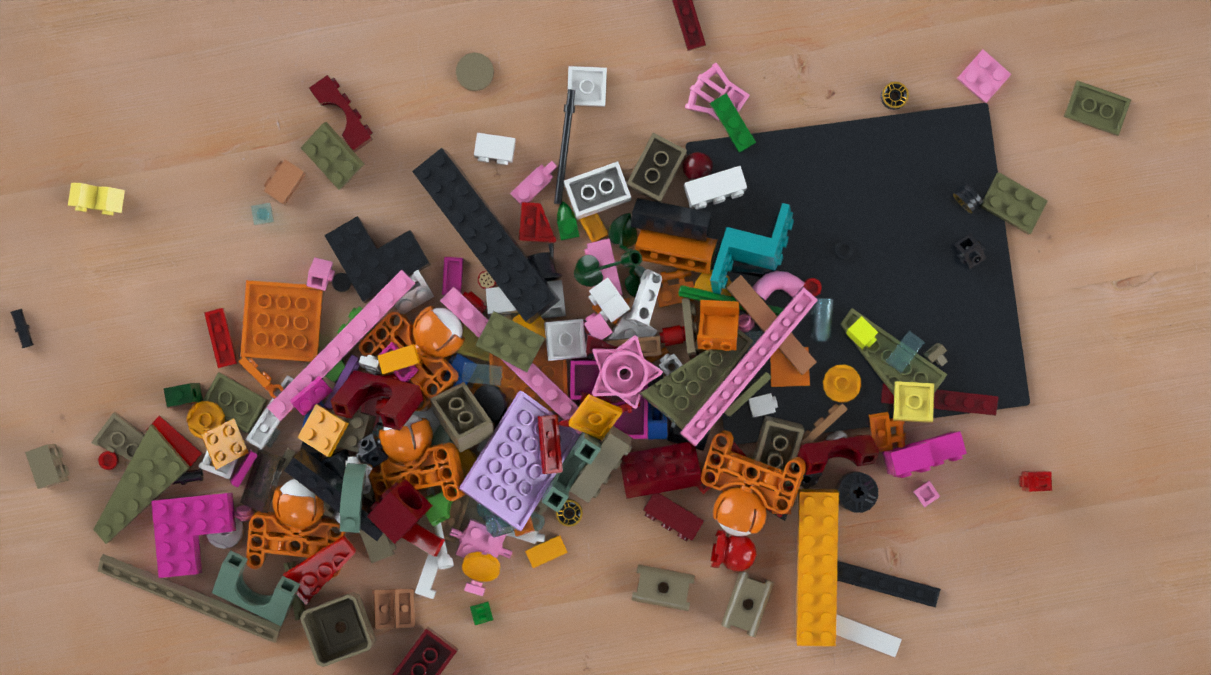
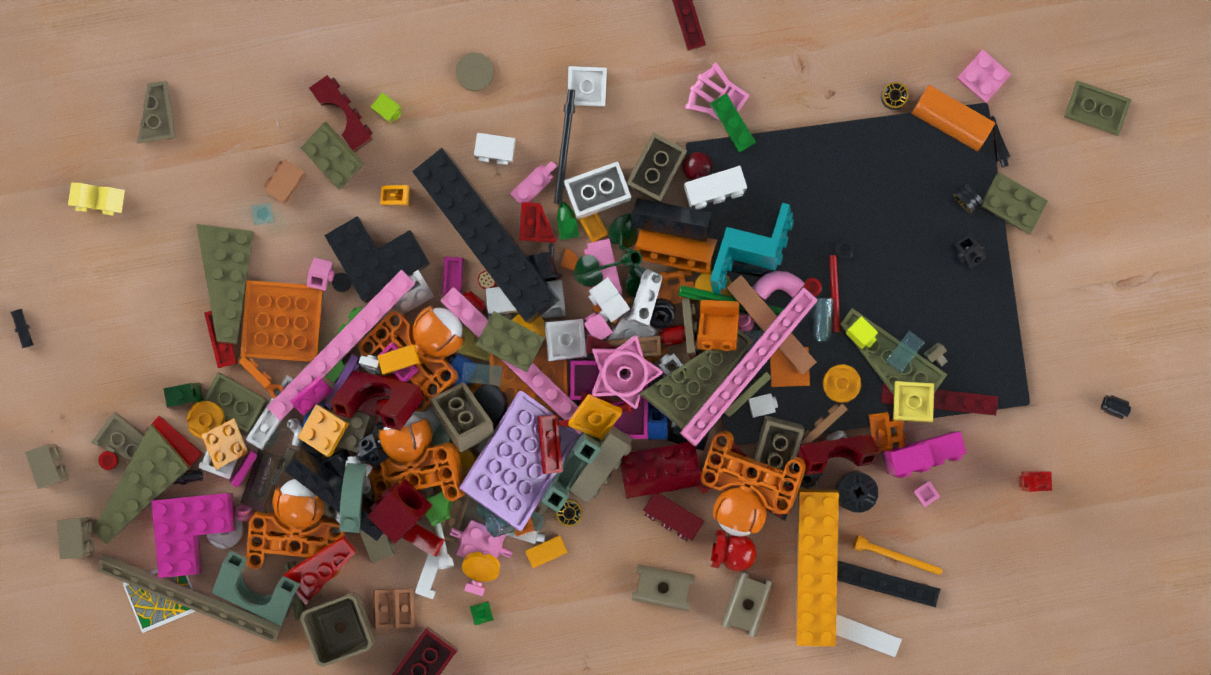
(75, 537): none -> dark tan brick
(154, 610): none -> sticker
(157, 117): none -> dark tan wing
(226, 267): none -> olive wing
(296, 427): none -> white arm
(387, 108): none -> lime brick
(395, 195): none -> light orange slope
(569, 260): none -> orange tile
(665, 307): none -> black wheel
(834, 292): none -> red bar
(862, 543): none -> light orange piece
(953, 118): none -> orange brick
(1000, 148): none -> black piece
(1115, 406): none -> black brick

